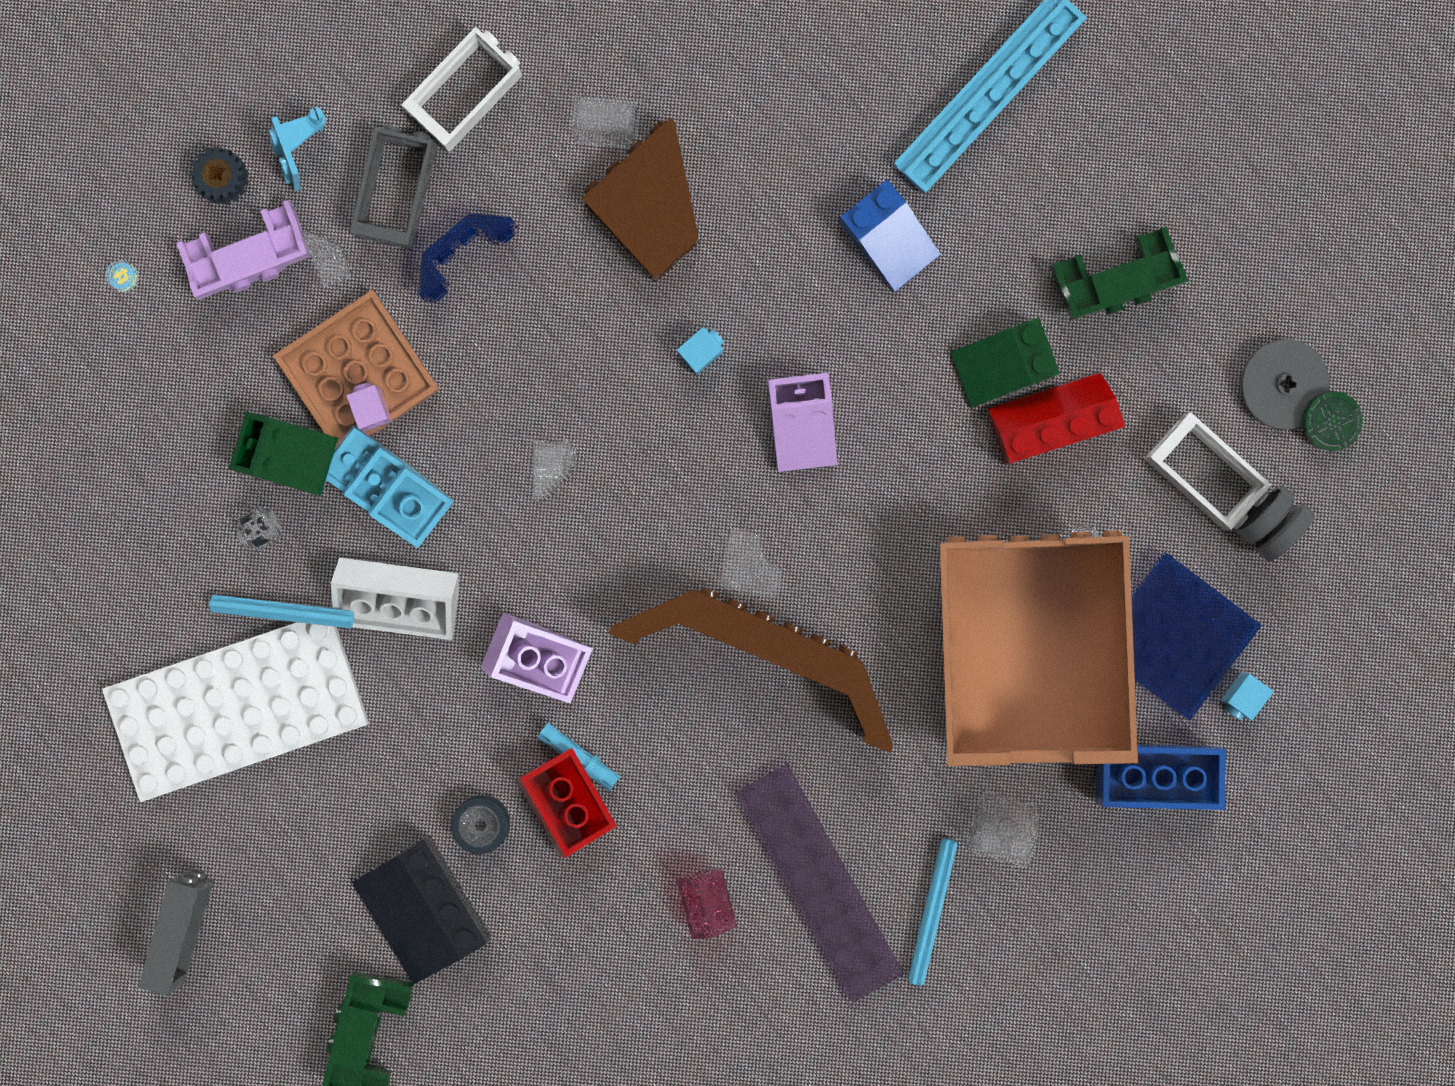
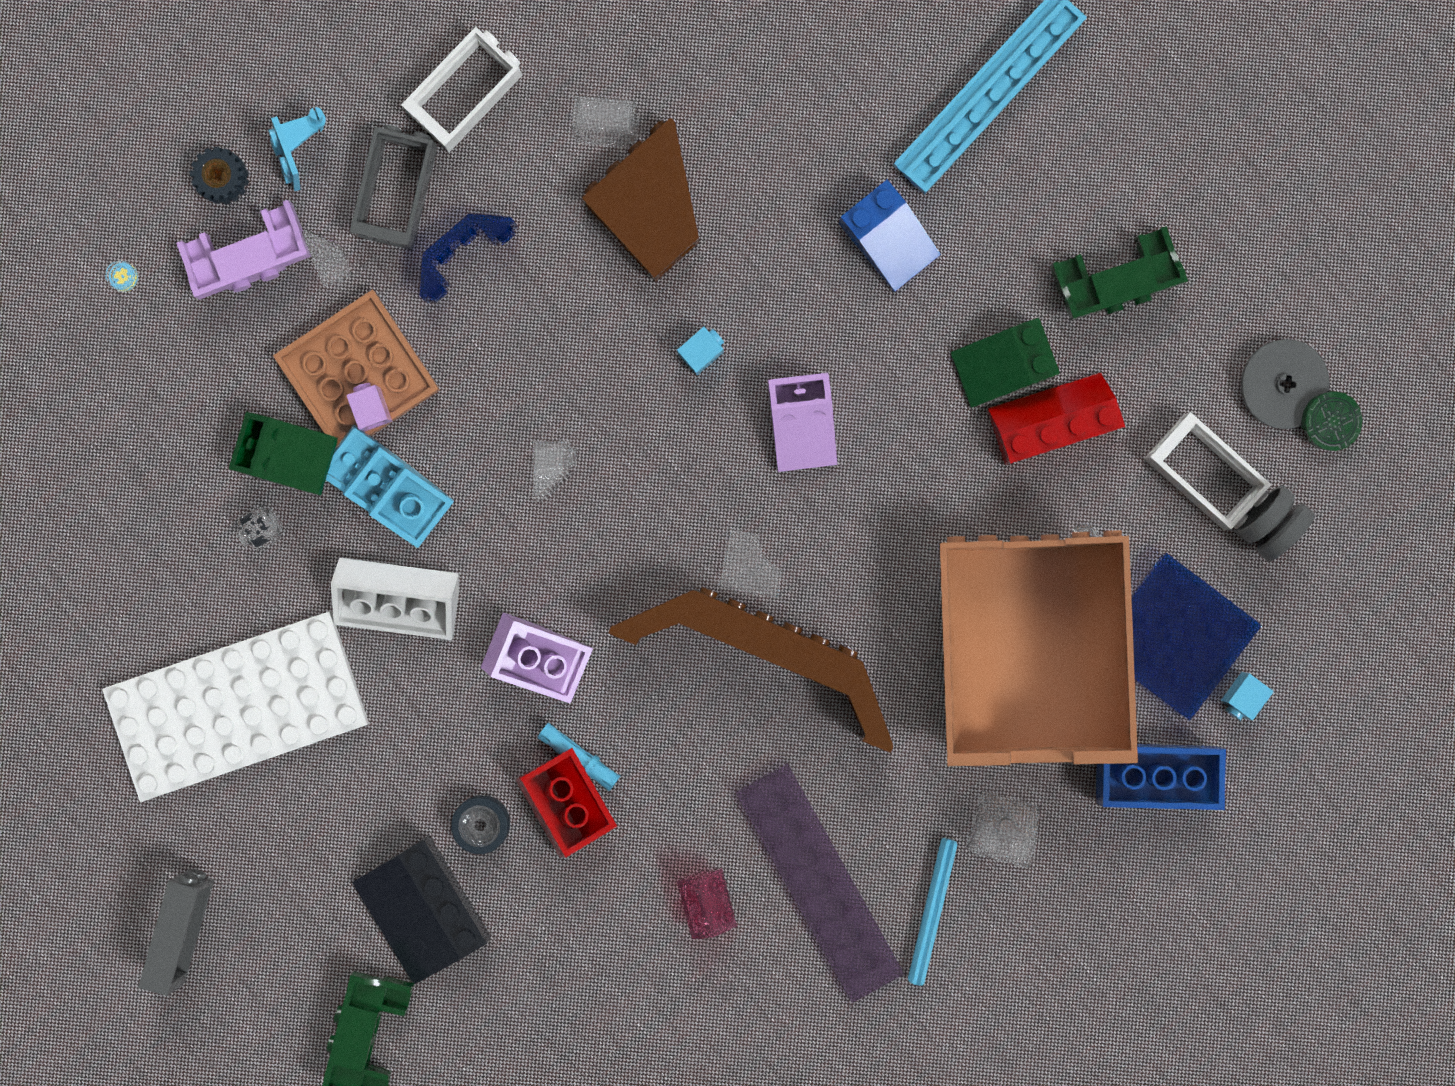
(282, 611): medium azure axle -> none

